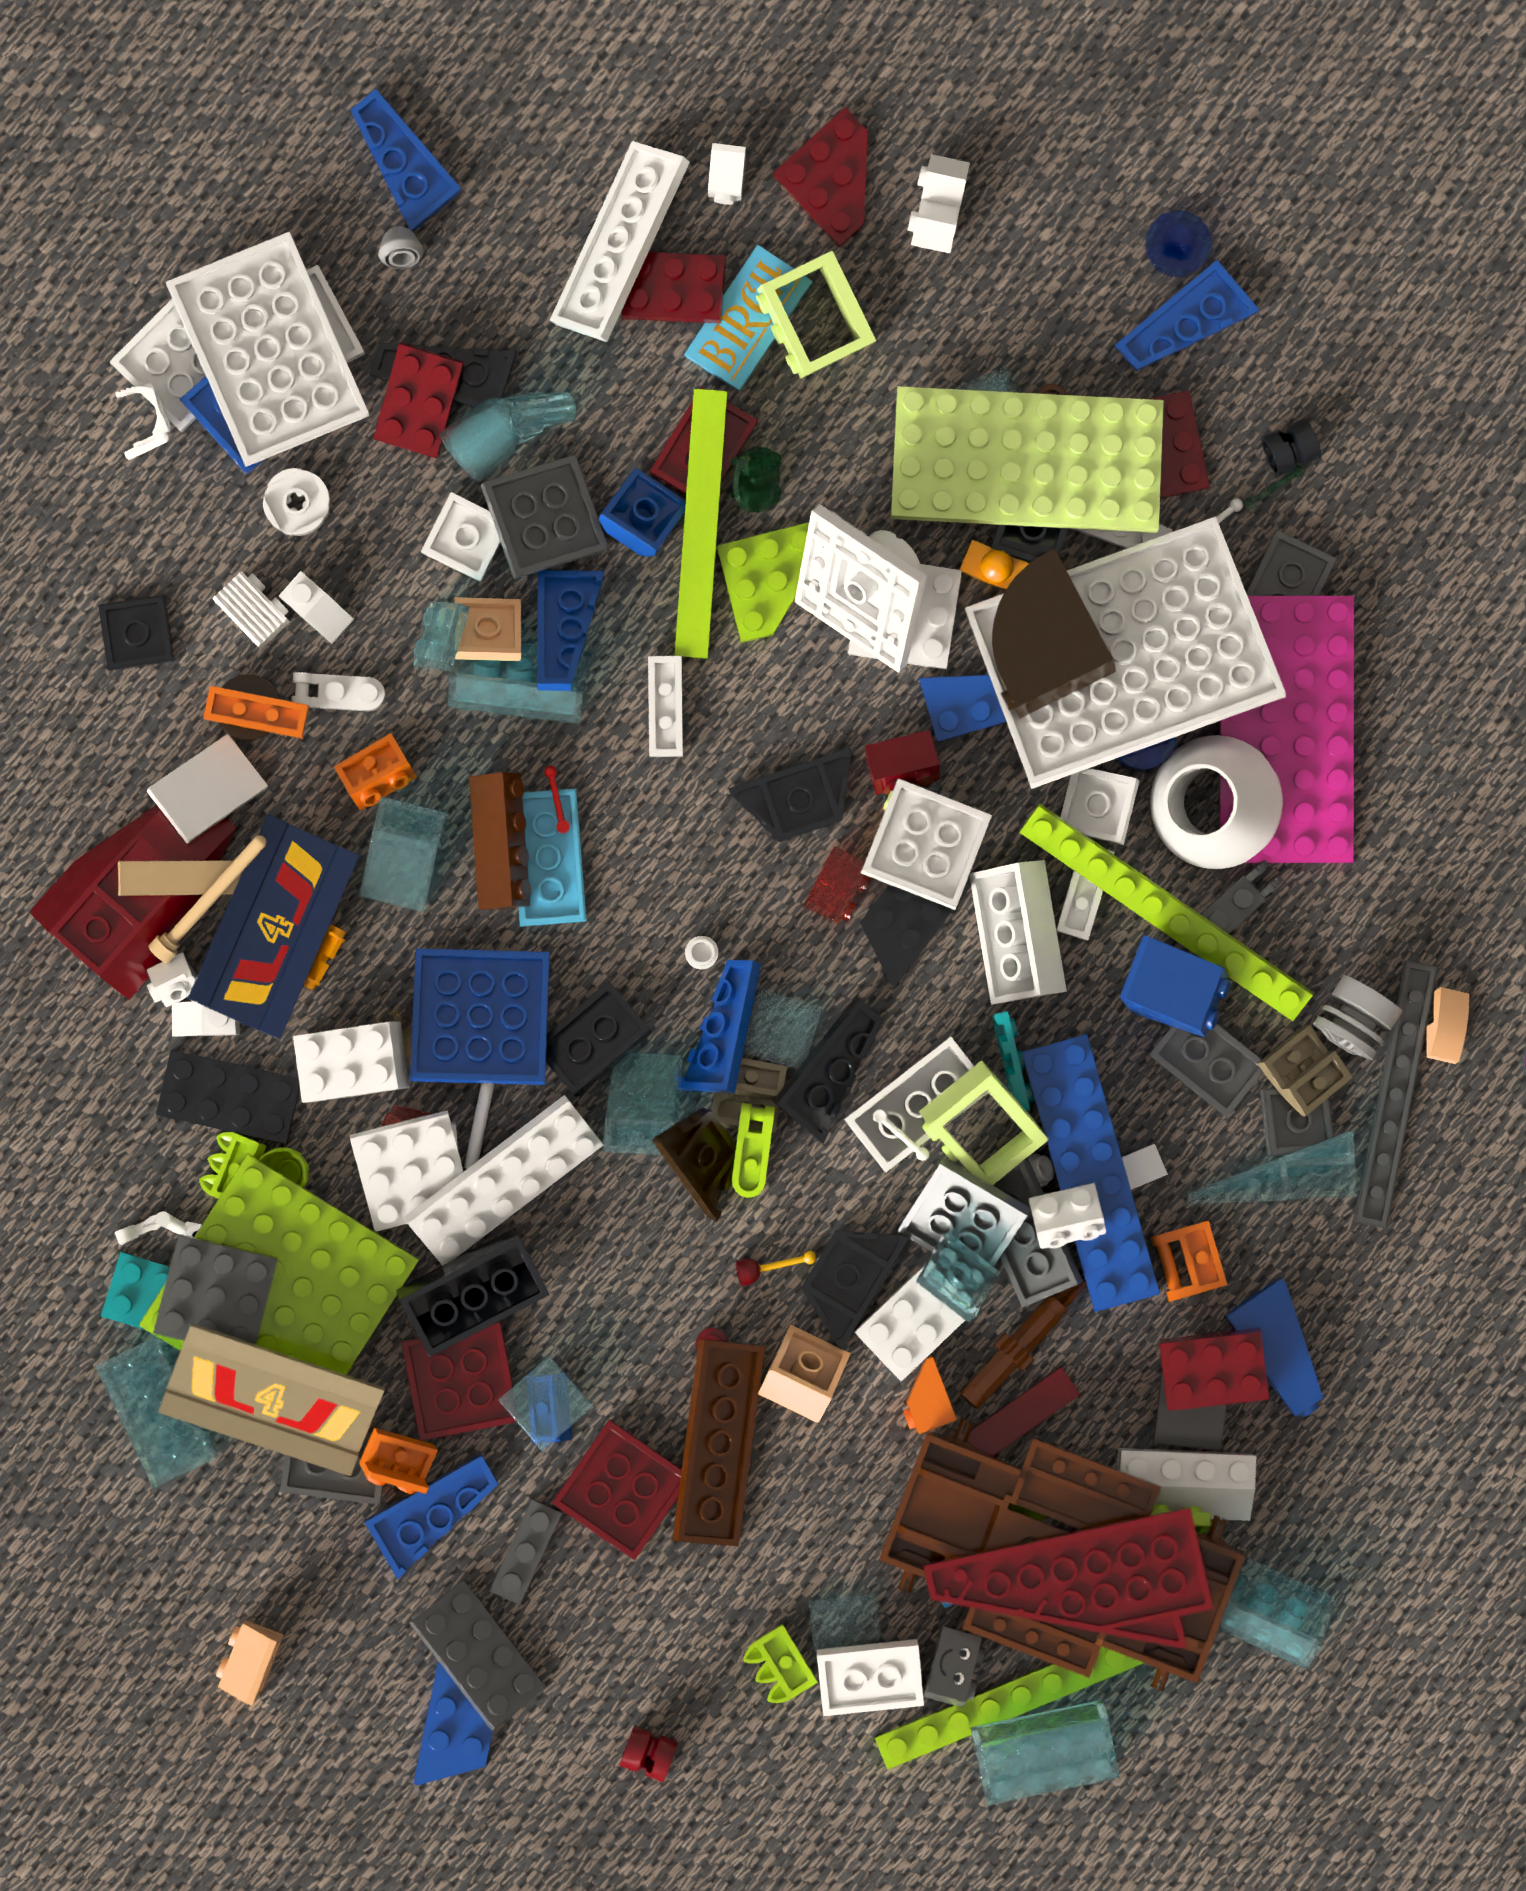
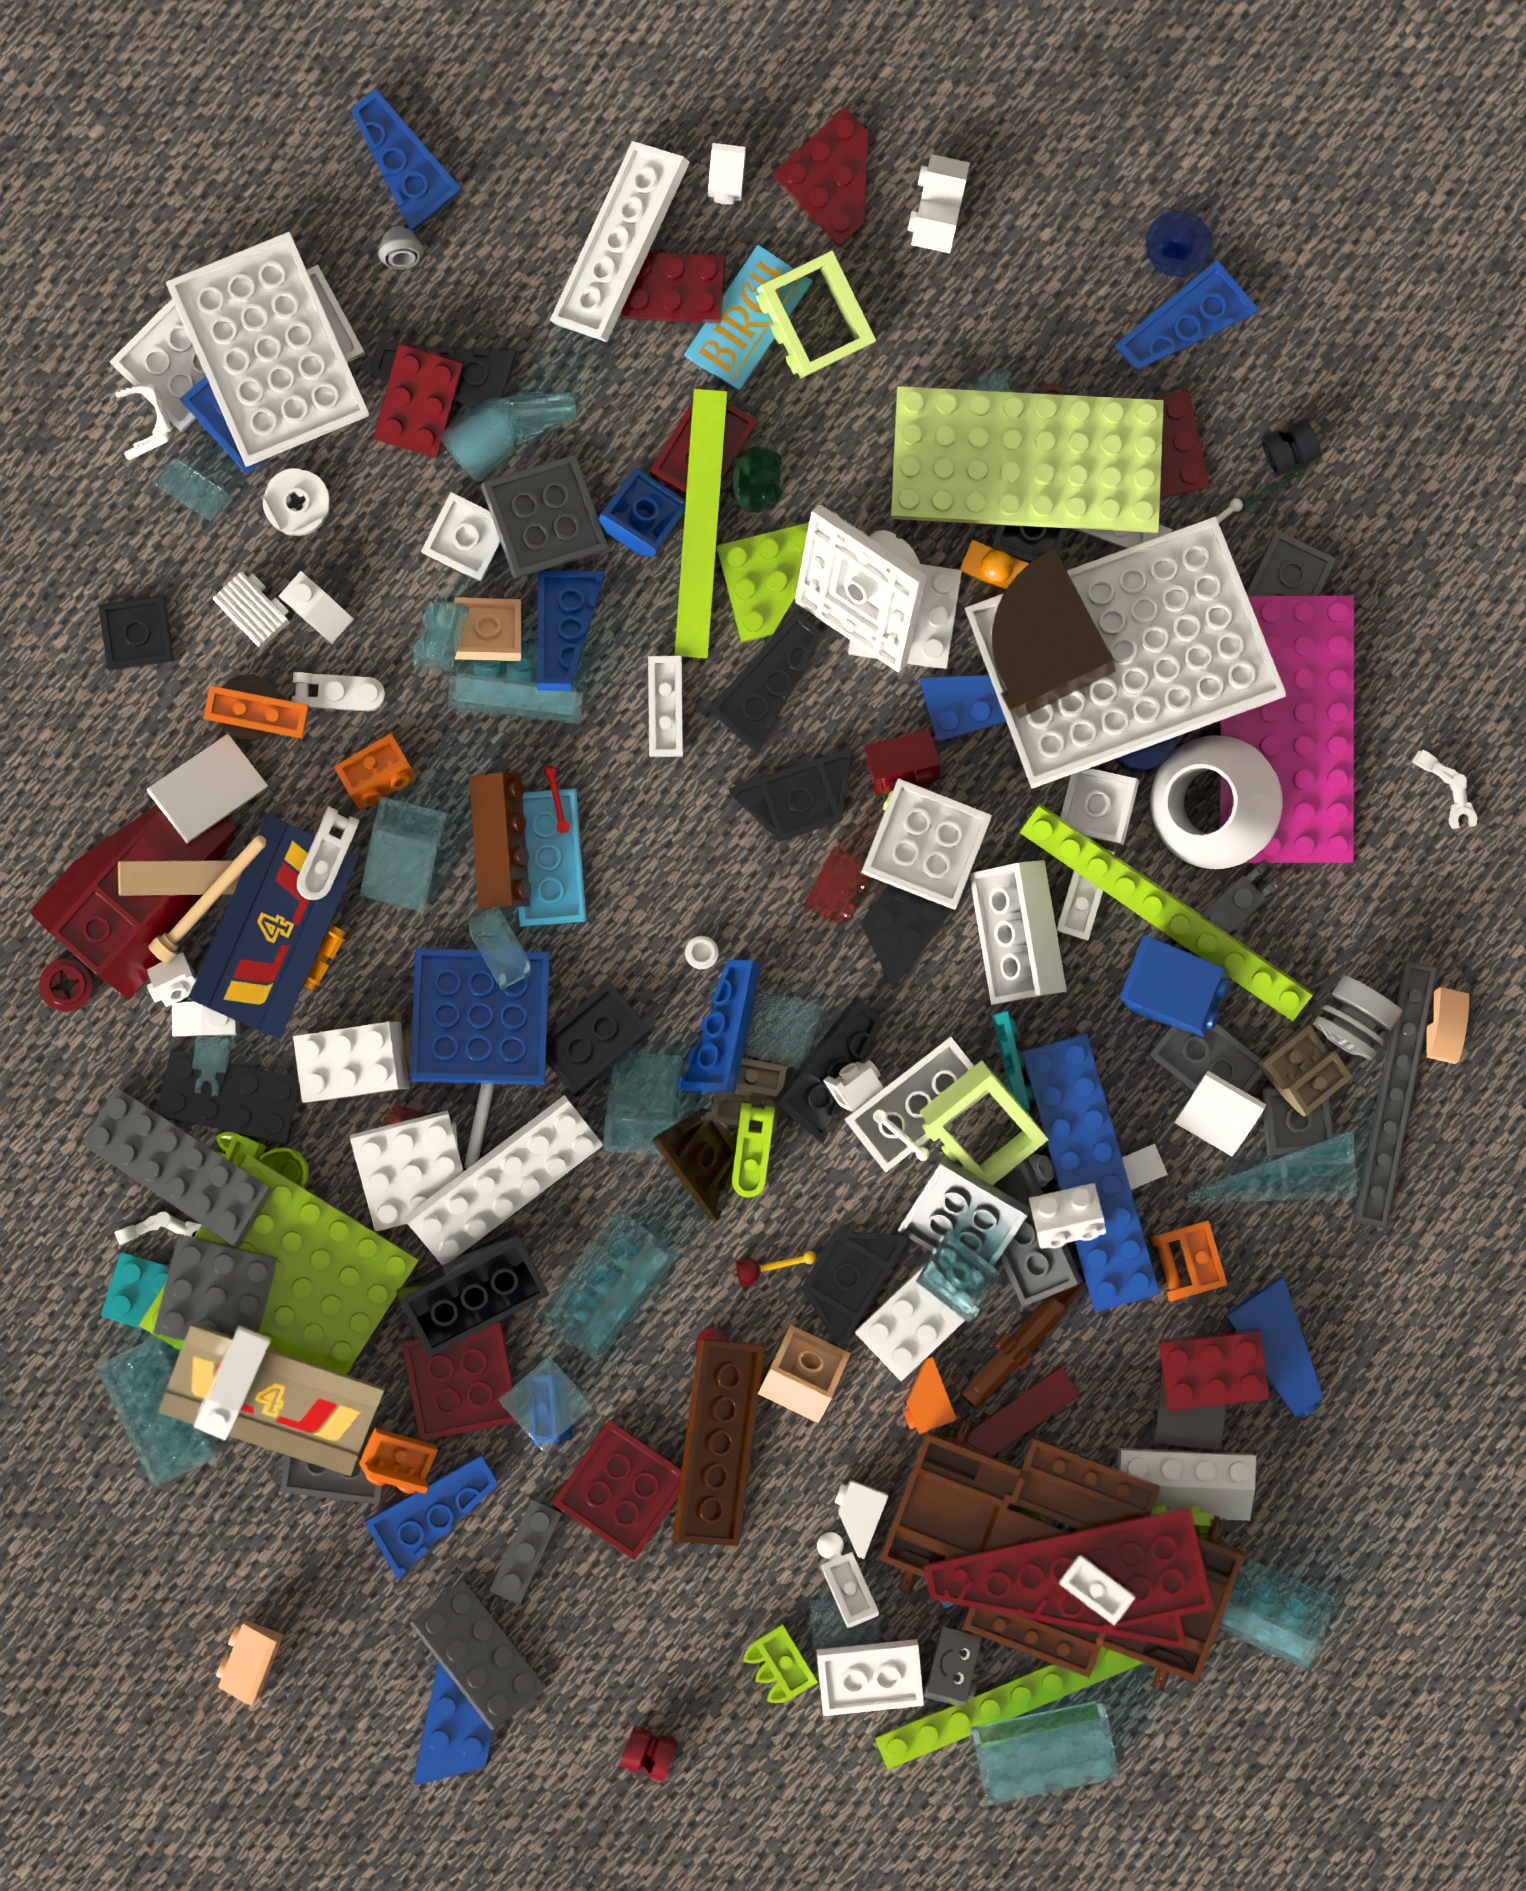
(52, 977): none -> dark red gear
(177, 1166): none -> dark grey plate
(193, 490): none -> clear light blue plate
(210, 1056): none -> clear light blue plate
(231, 1383): none -> white slope
(325, 855): none -> white plate
(499, 947): none -> clear light blue brick
(608, 1284): none -> clear light blue slope
(763, 687): none -> black wing
(846, 1581): none -> white plate
(855, 1085): none -> white brick
(860, 1513): none -> white slope
(1097, 1589): none -> white plate
(1220, 1113): none -> white slope
(1457, 783): none -> white piece

